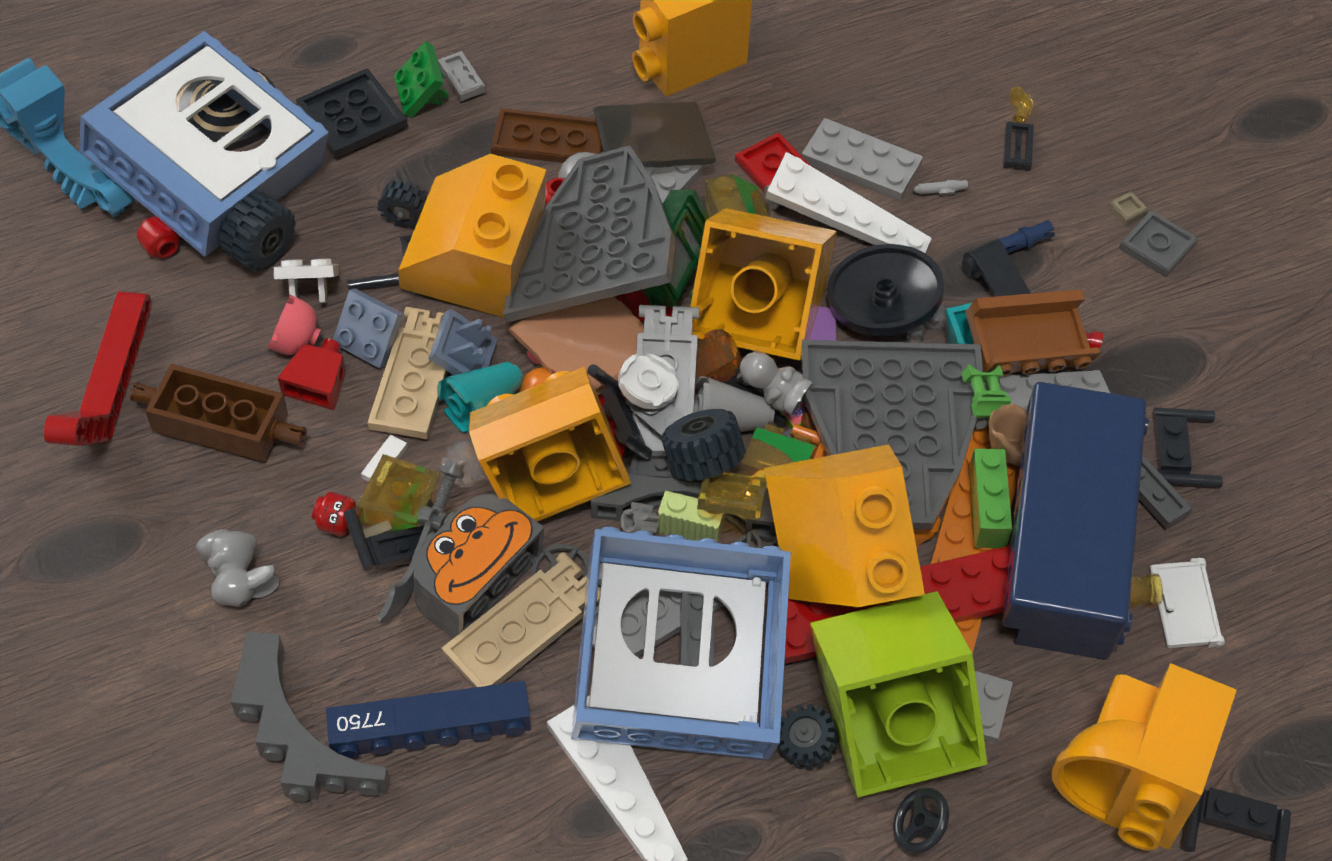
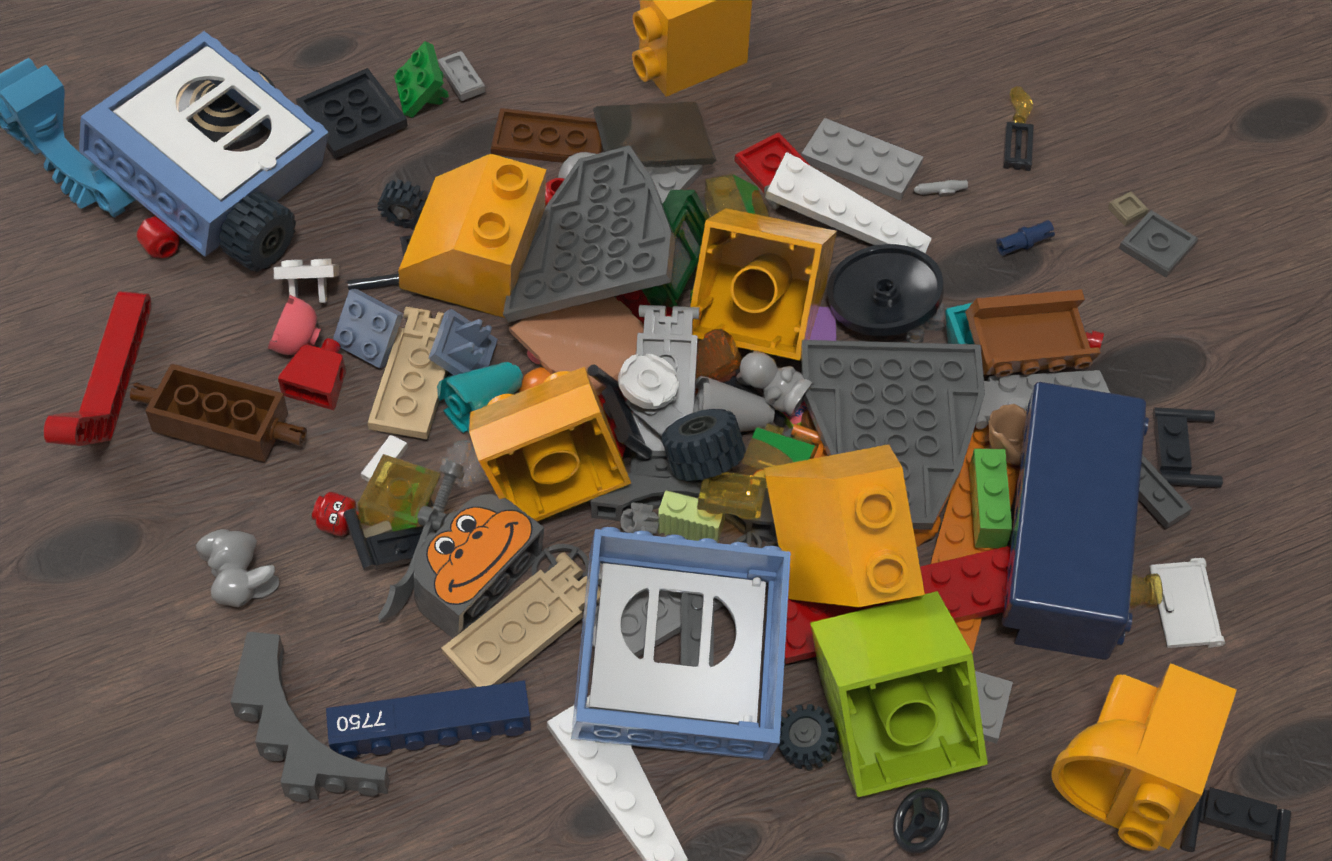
(985, 401): bright green piece -> none
(996, 268): black door -> none

